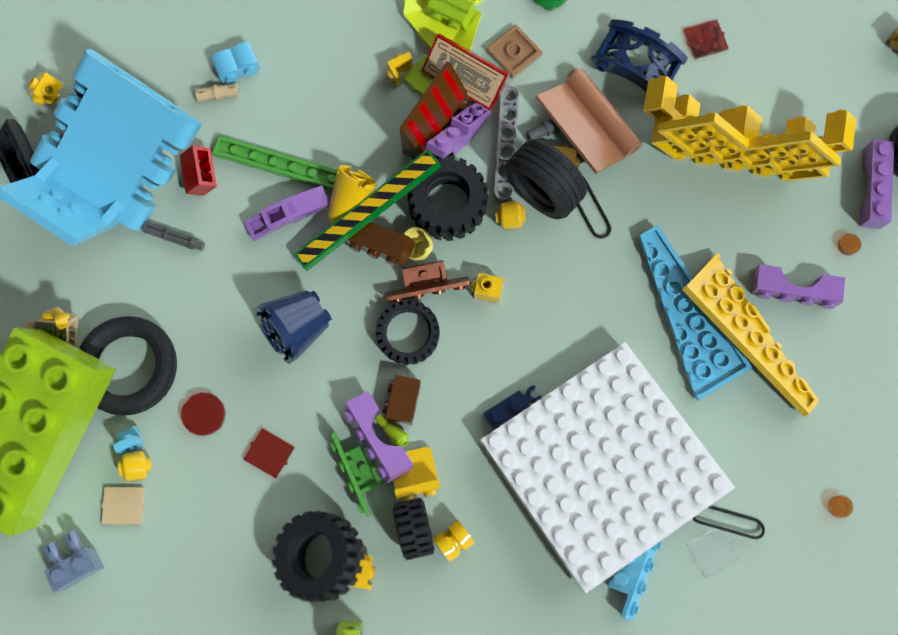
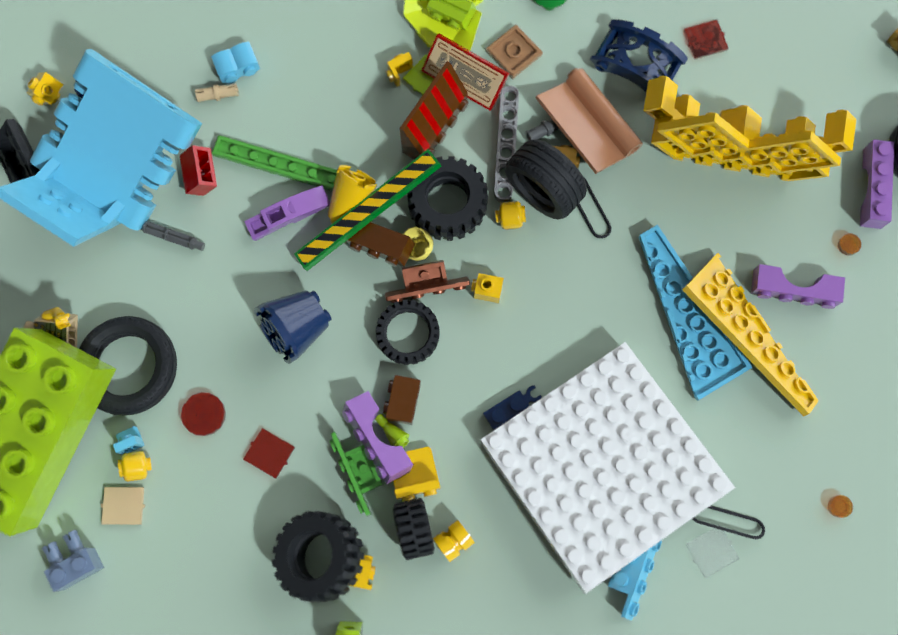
(460, 132): medium lavender slope -> none

